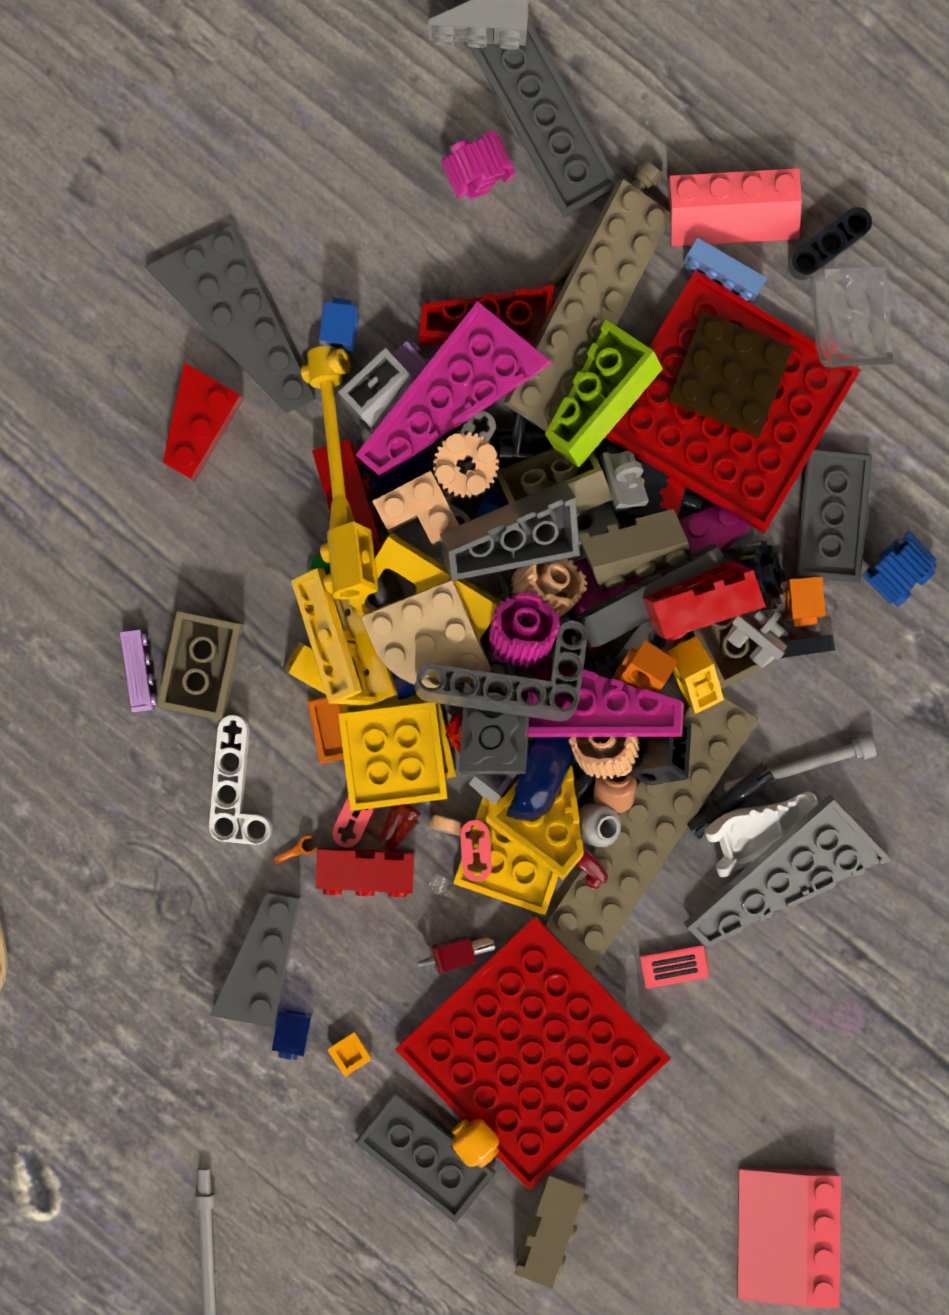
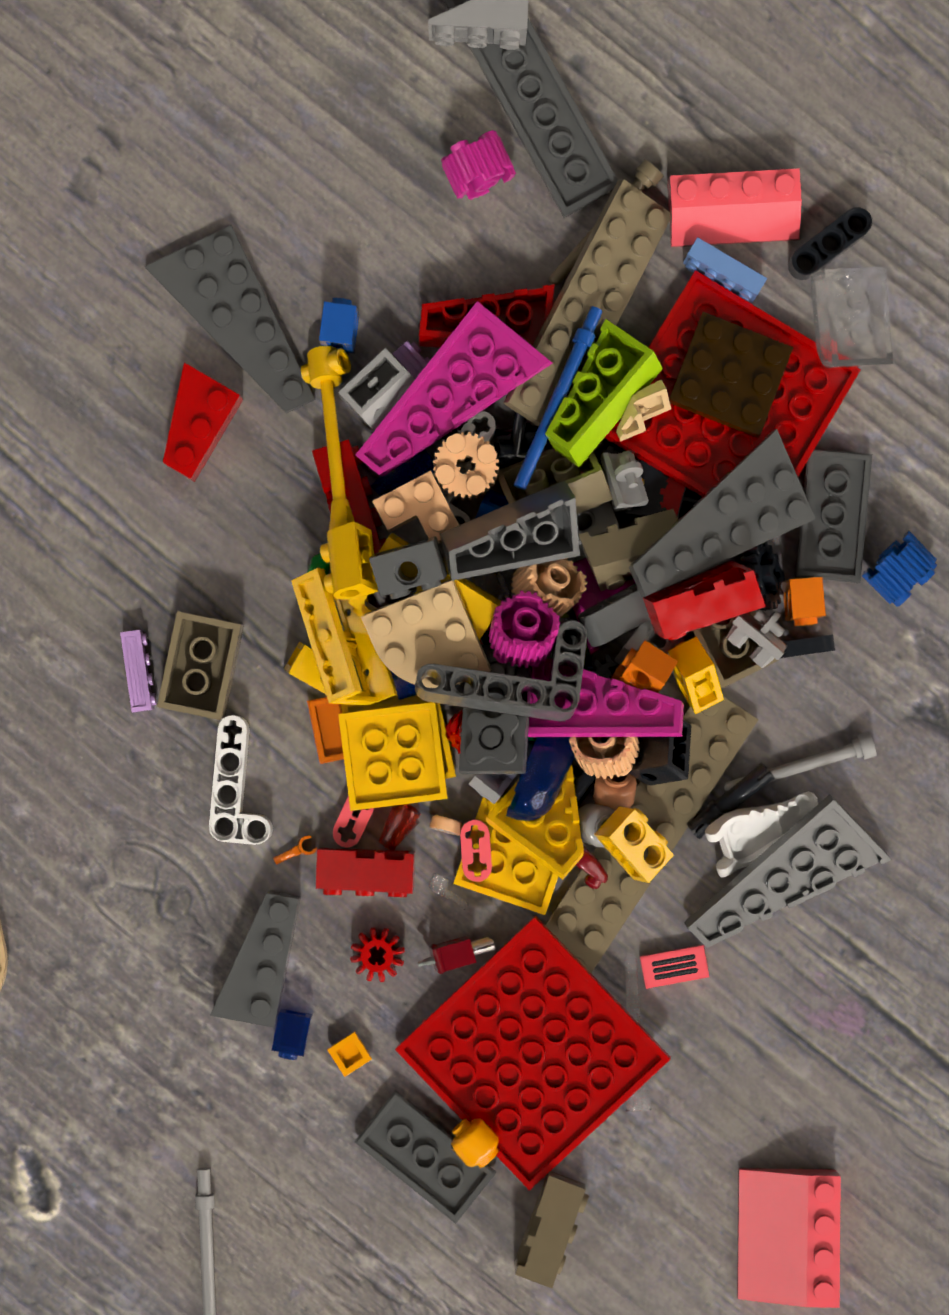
(388, 956): none -> red gear
(423, 553): none -> dark grey brick
(583, 340): none -> blue bar
(630, 849): none -> yellow brick
(642, 406): none -> tan slope
(738, 513): none -> dark grey wing

